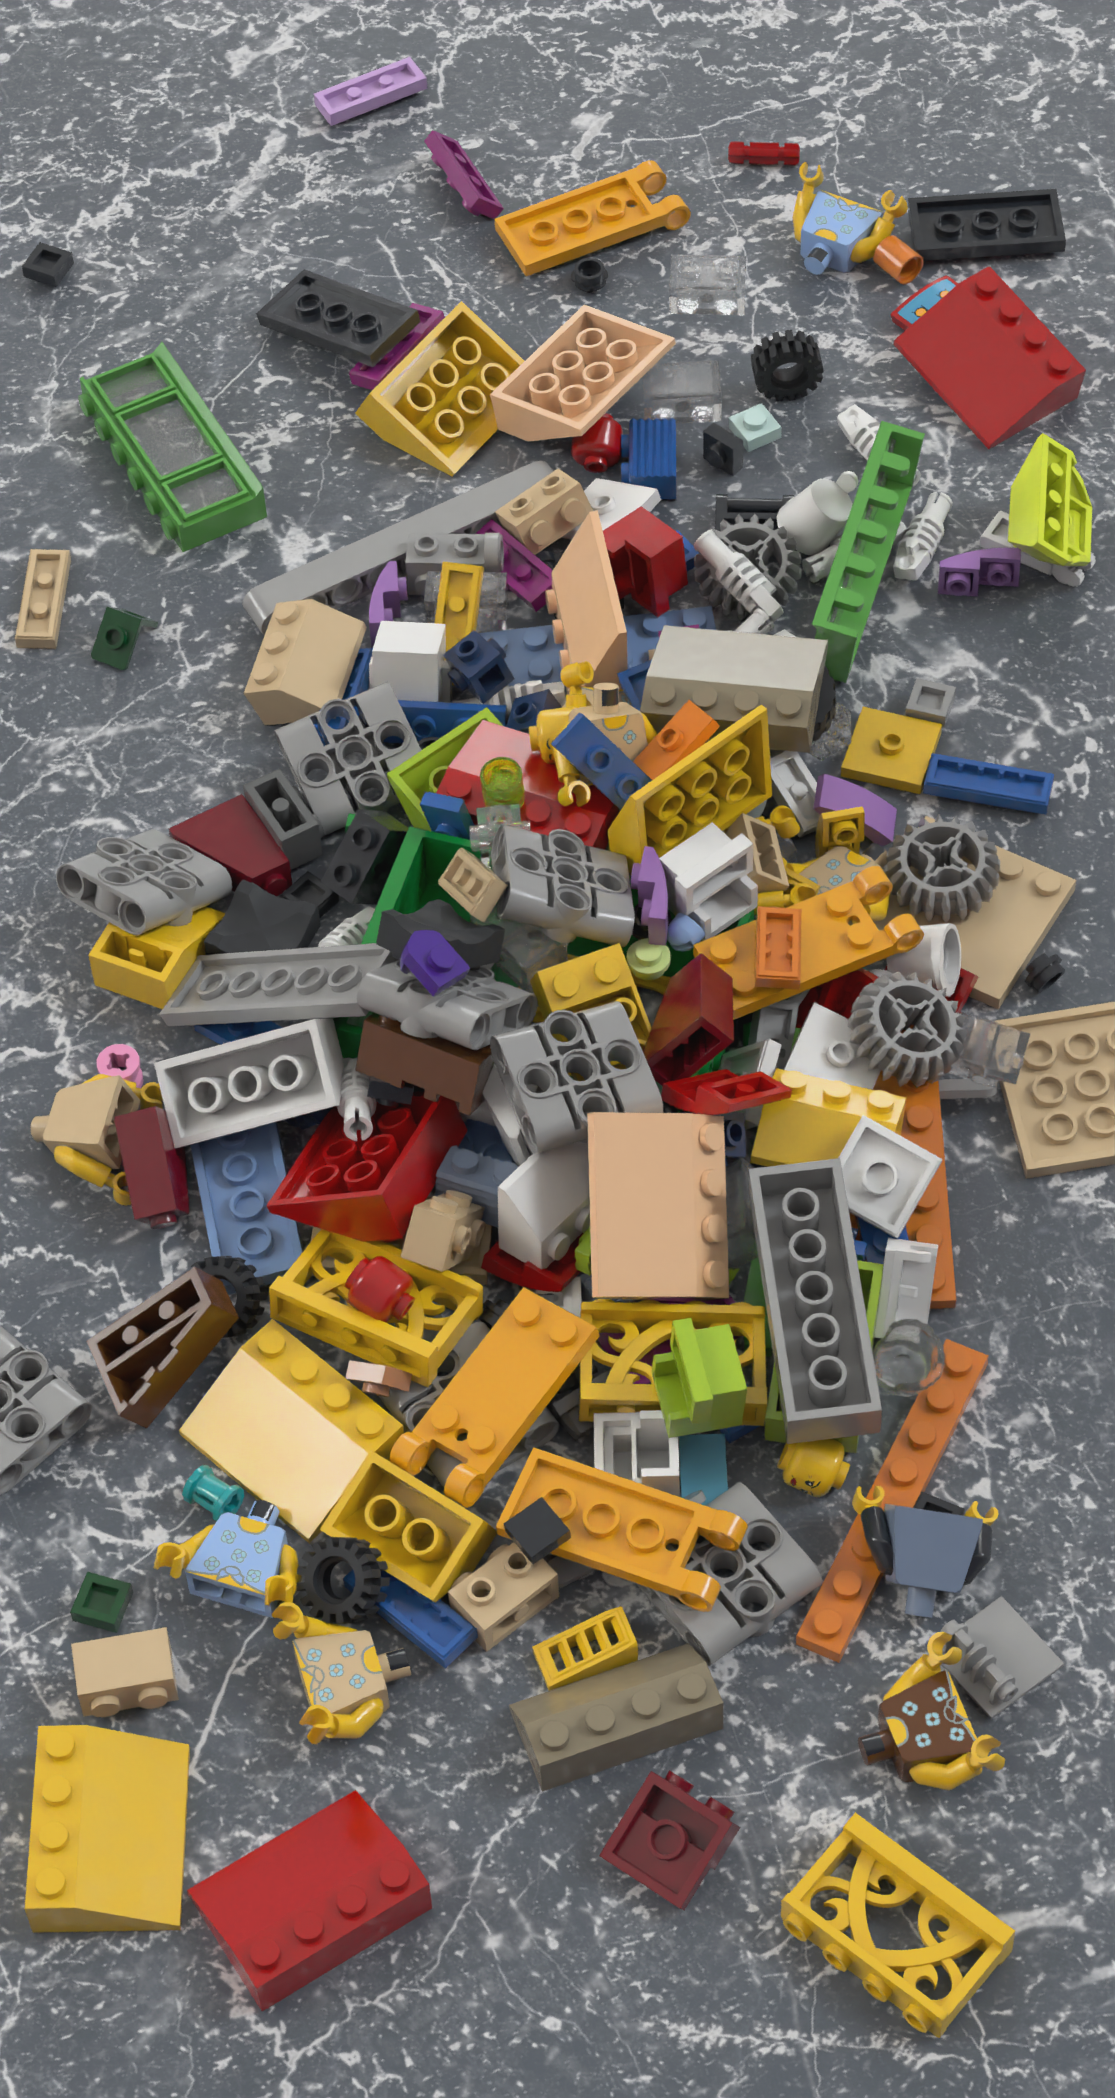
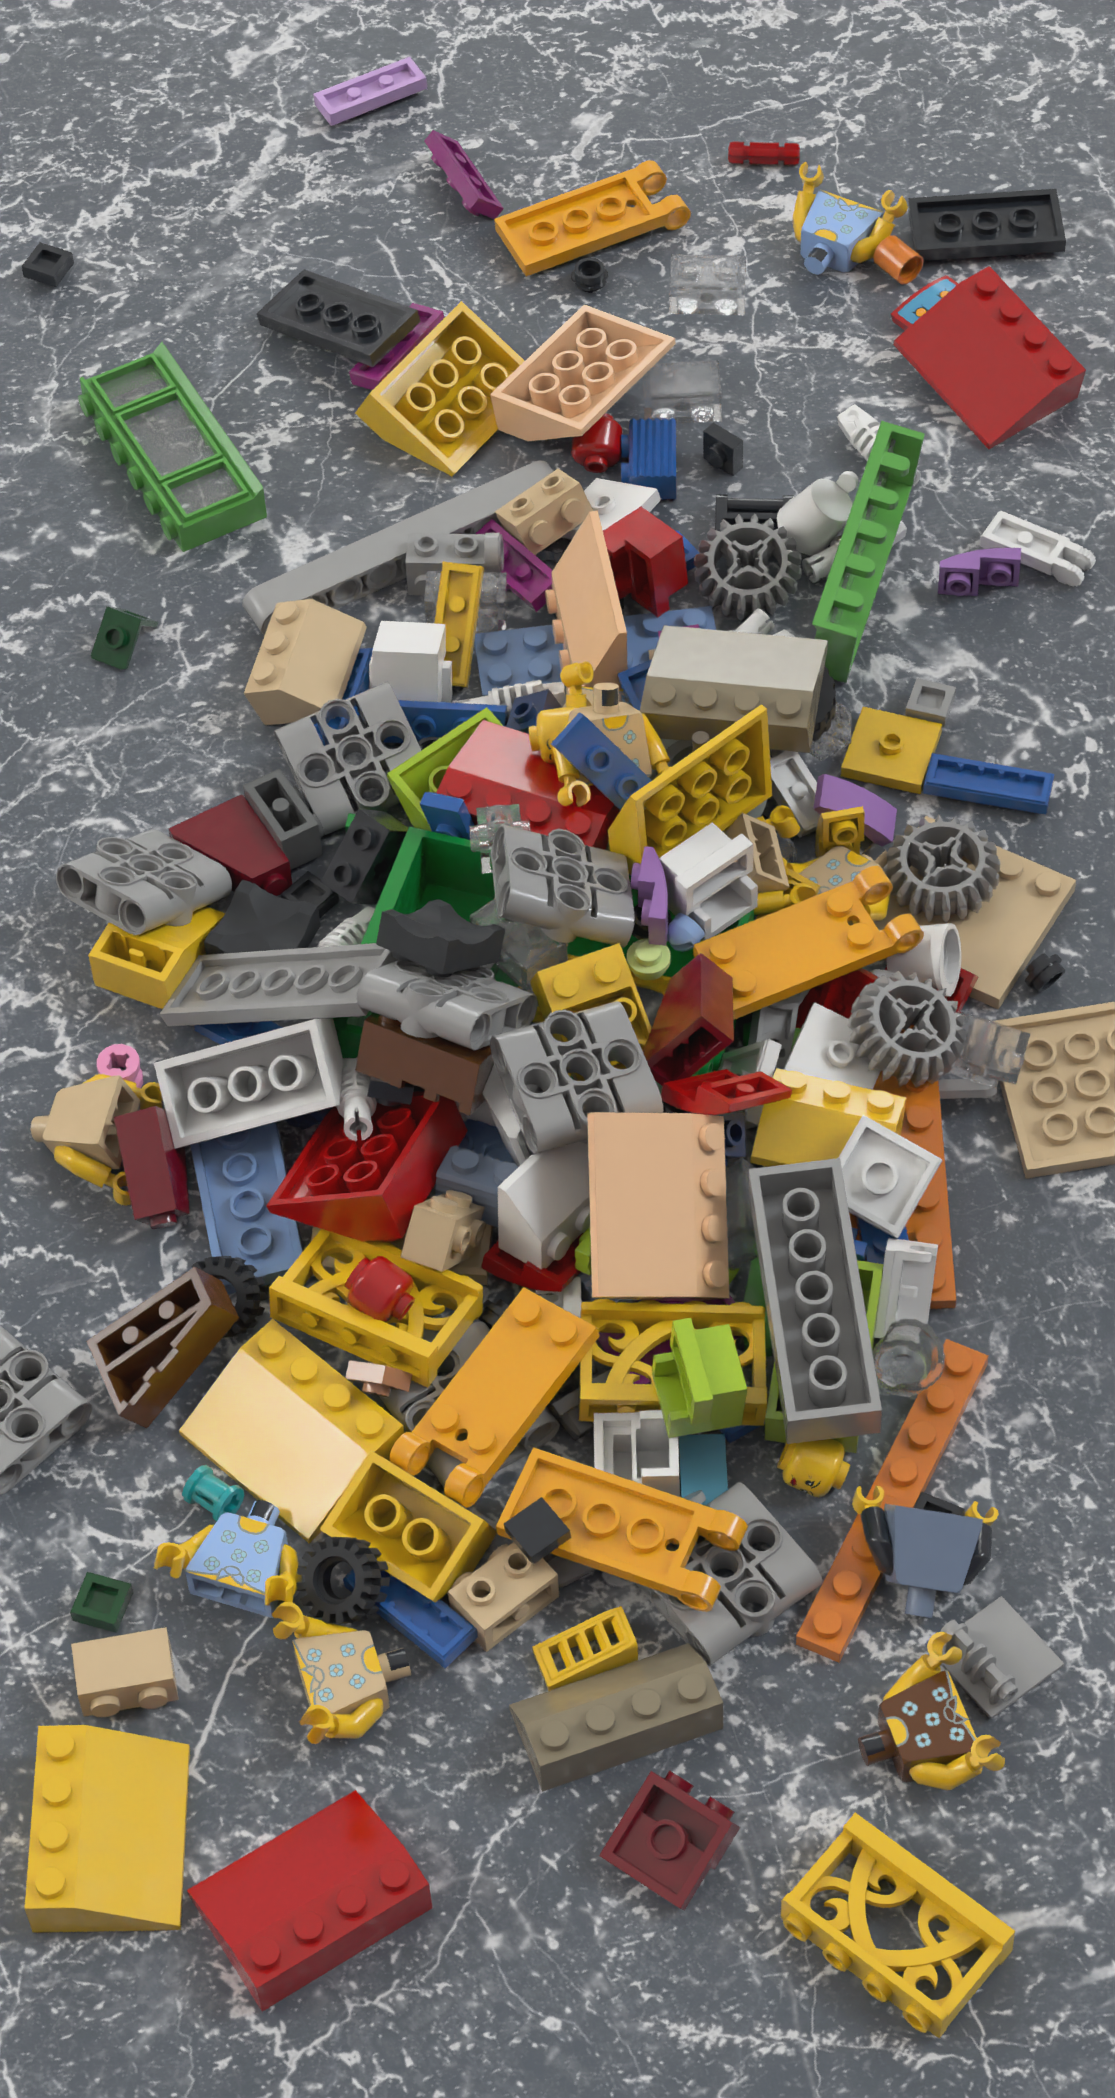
(43, 599): tan tile -> none
(386, 598): medium lavender slope -> none
(432, 961): dark purple plate -> none
(472, 884): tan tile -> none
(478, 666): dark blue brick -> none
(502, 775): clear neon green wheel -> none
(678, 739): orange plate -> none
(739, 576): white hinge -> none
(755, 427): light aqua plate -> none
(778, 947): orange plate -> none
(782, 351): black tyre -> none
(922, 538): white hinge -> none
(1051, 507): neon yellow wedge -> none

